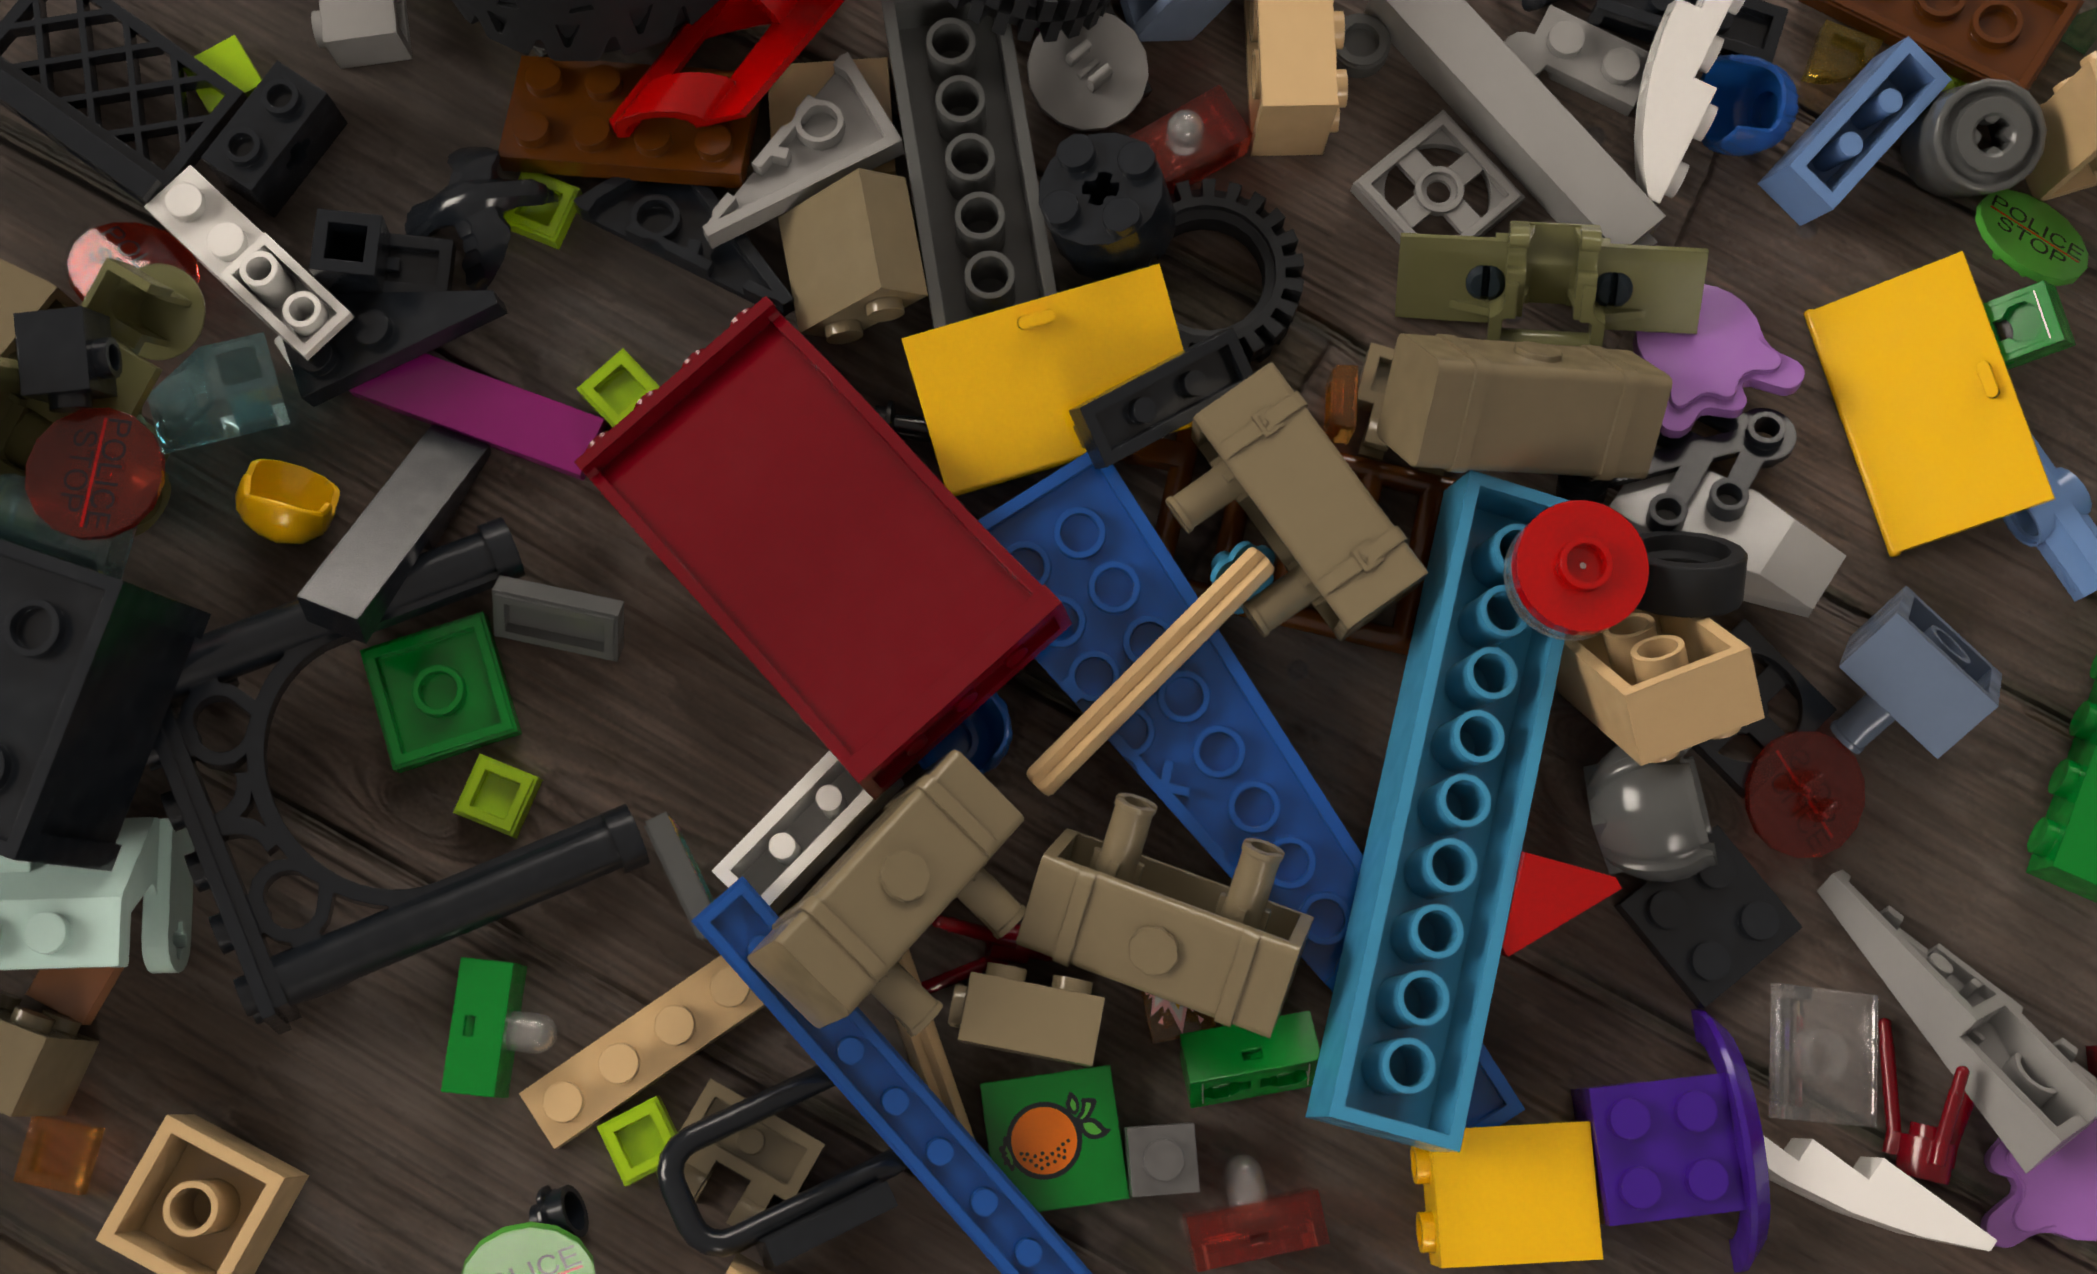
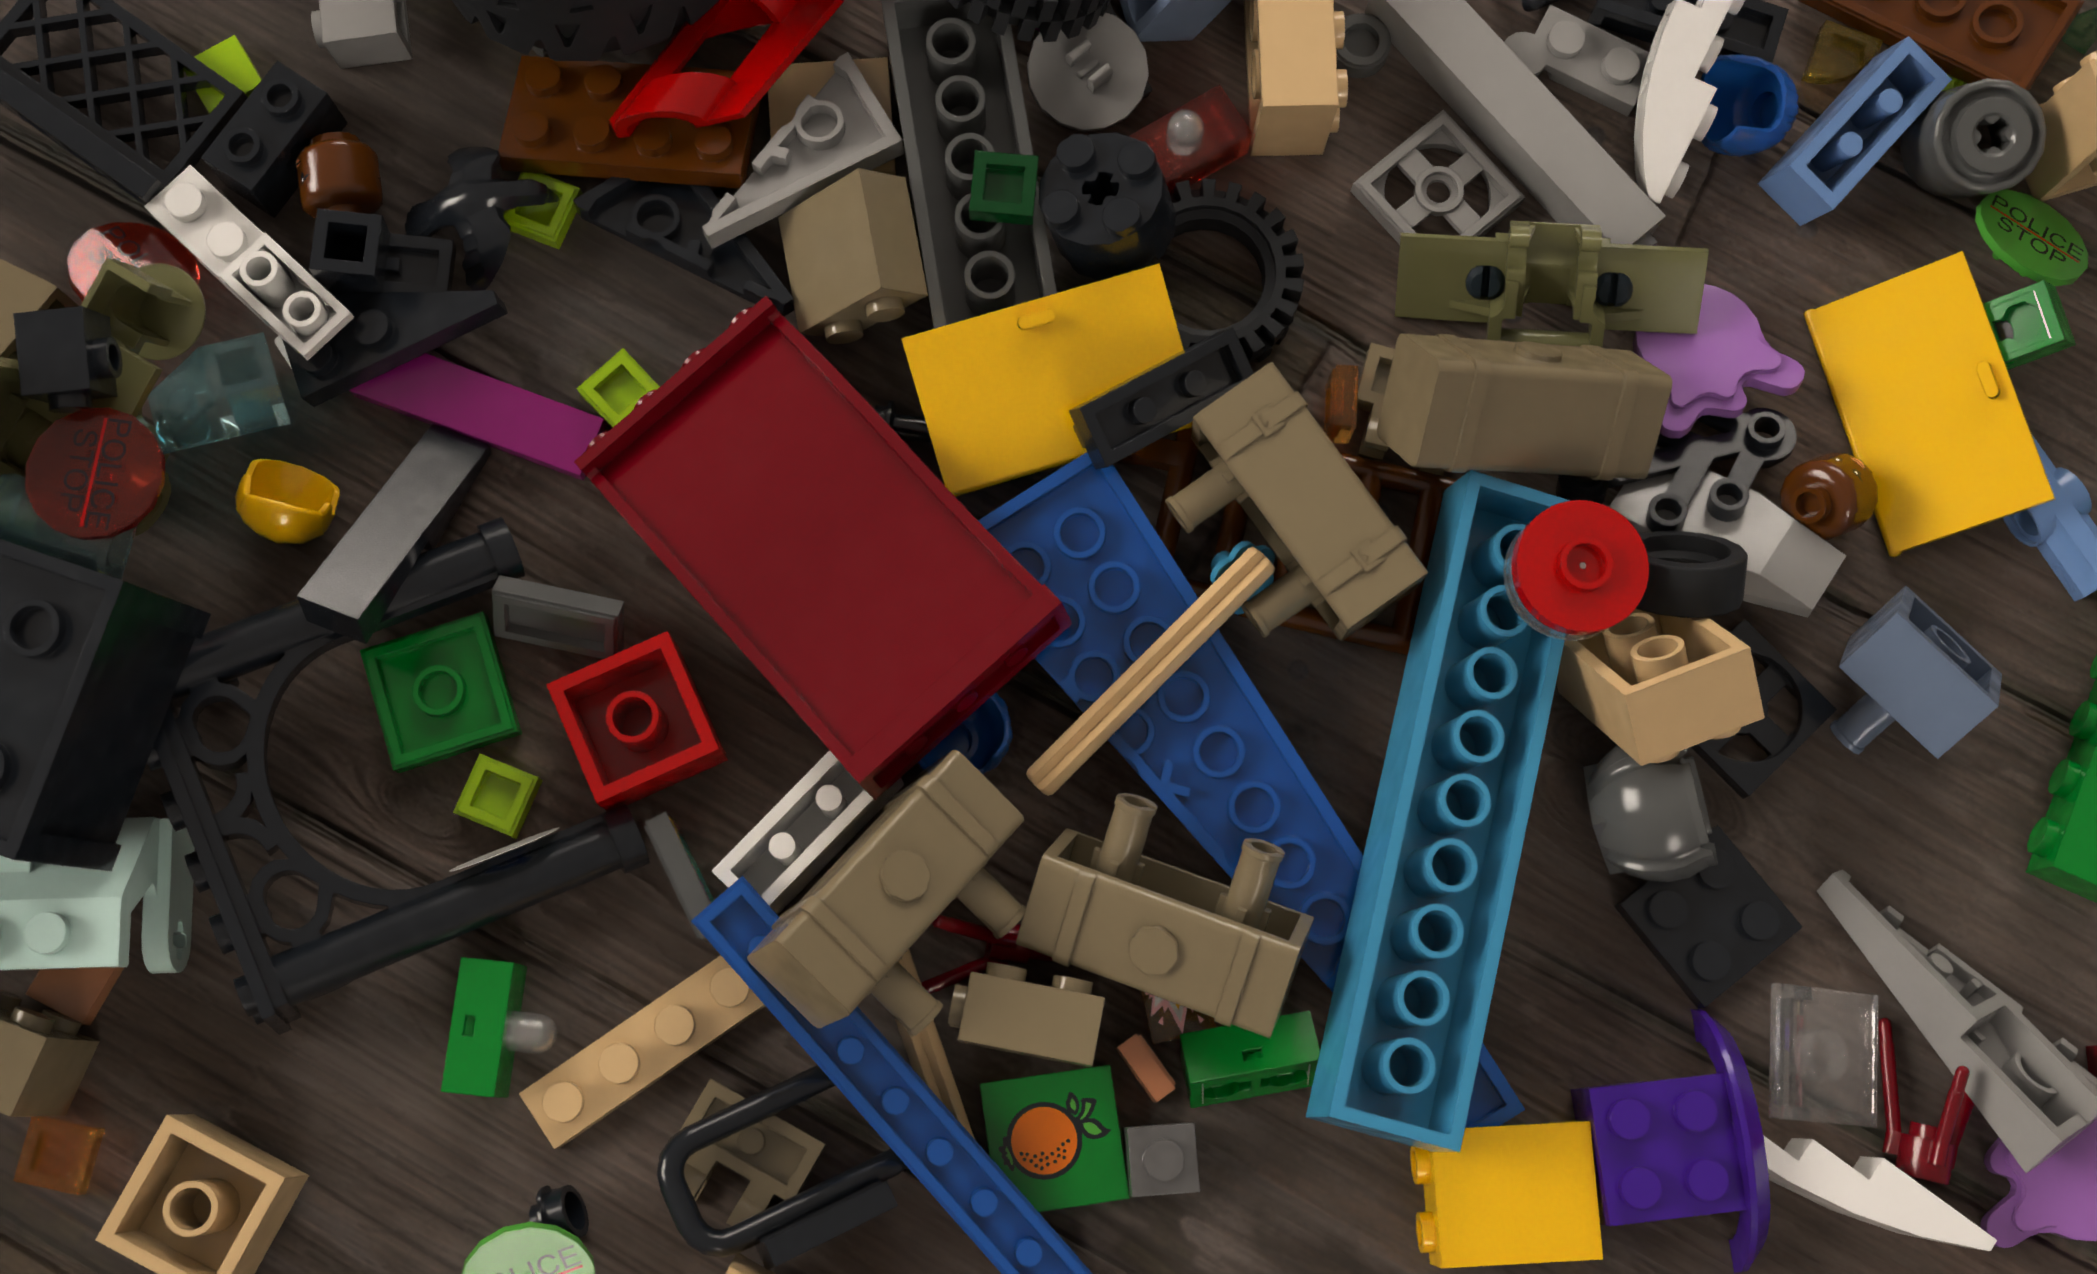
(339, 175): none -> reddish brown head
(504, 849): none -> white sticker
(637, 722): none -> red brick
(638, 1139): lime tile -> none
(1003, 187): none -> dark green plate
(1146, 1067): none -> nougat tile
(1253, 1222): clear red piece -> none
(1549, 896): red slope -> none
(1805, 794): clear red piece -> none
(1830, 494): none -> reddish brown head

